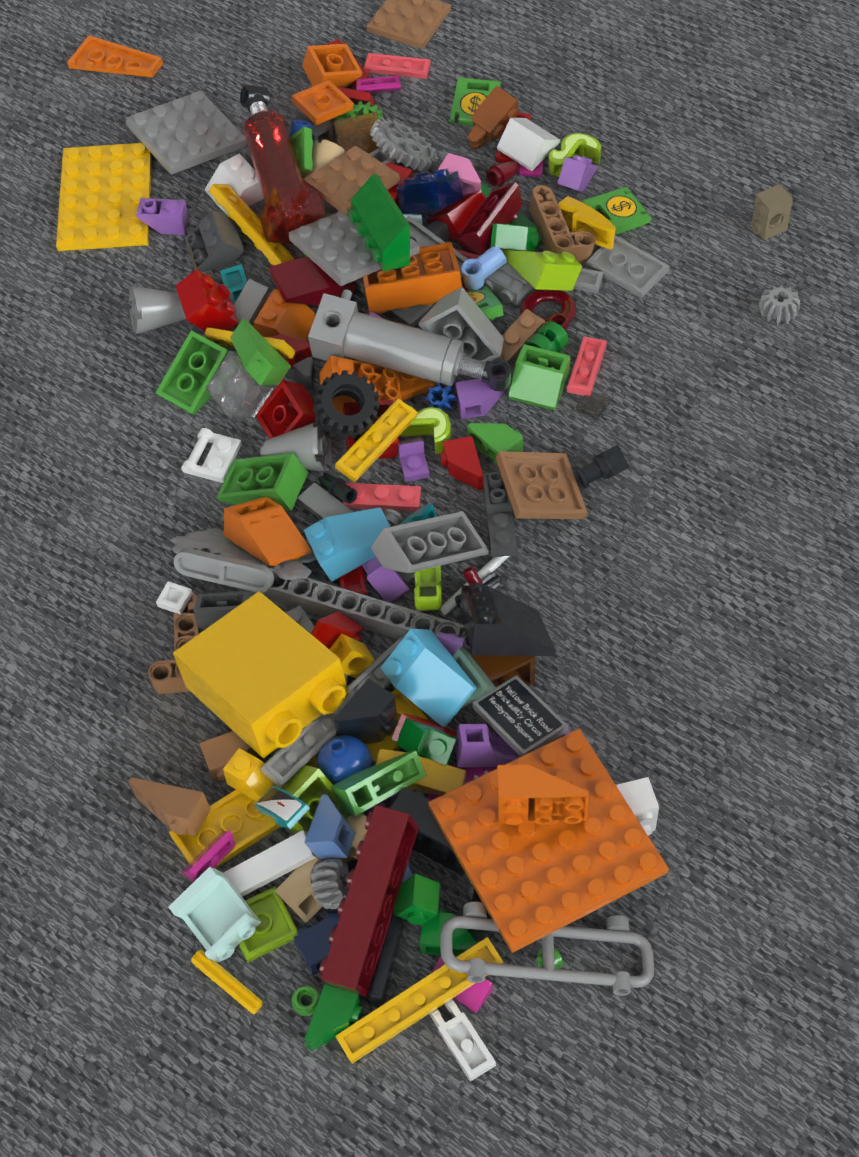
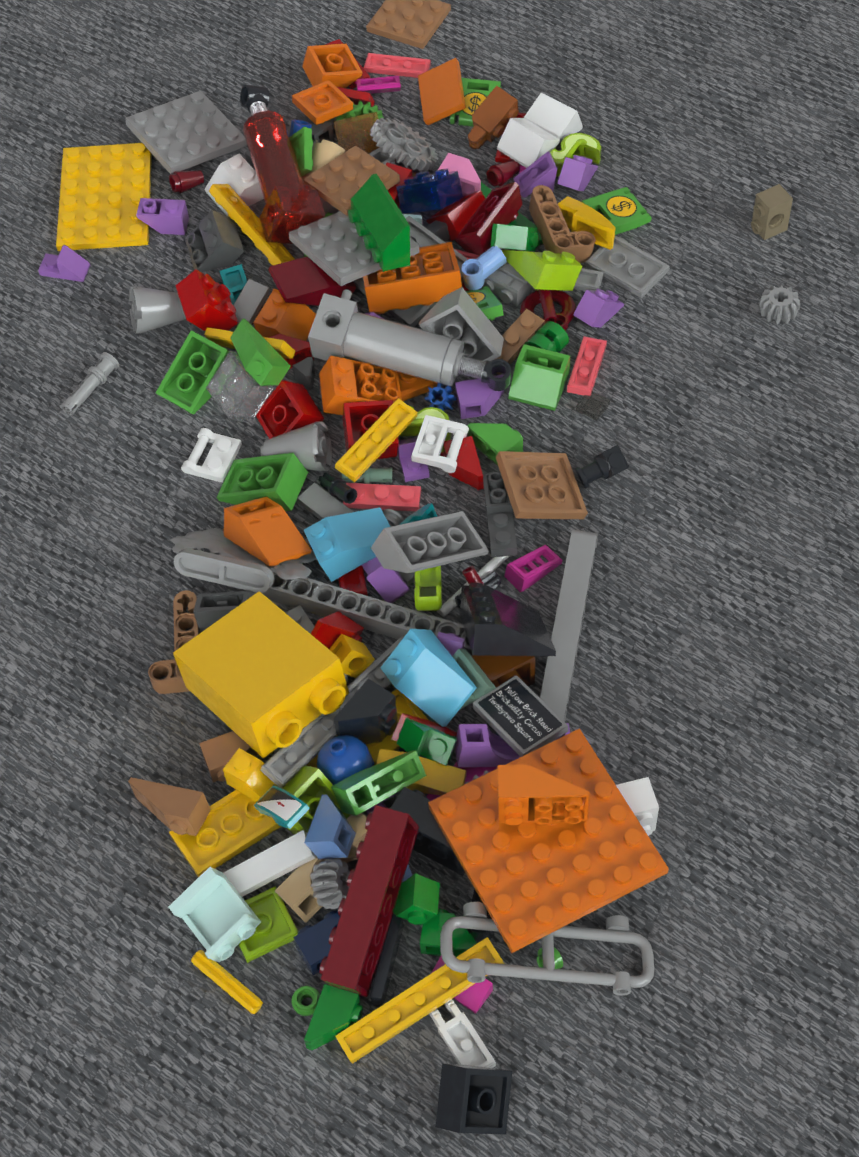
(65, 265): none -> medium lavender slope
(95, 376): none -> light grey pin
(110, 57): orange wing -> none
(174, 597): white tile -> none
(185, 180): none -> dark red cone
(210, 855): dark pink slope -> none
(349, 386): black tyre -> none
(374, 475): none -> sand green pin
(431, 441): none -> white plate
(441, 91): none -> orange tile
(473, 1099): none -> black slope
(521, 578): none -> dark pink slope
(540, 172): none -> medium lavender slope
(547, 305): none -> dark red piece
(554, 117): none -> white slope
(569, 621): none -> light grey beam
(598, 307): none -> medium lavender slope

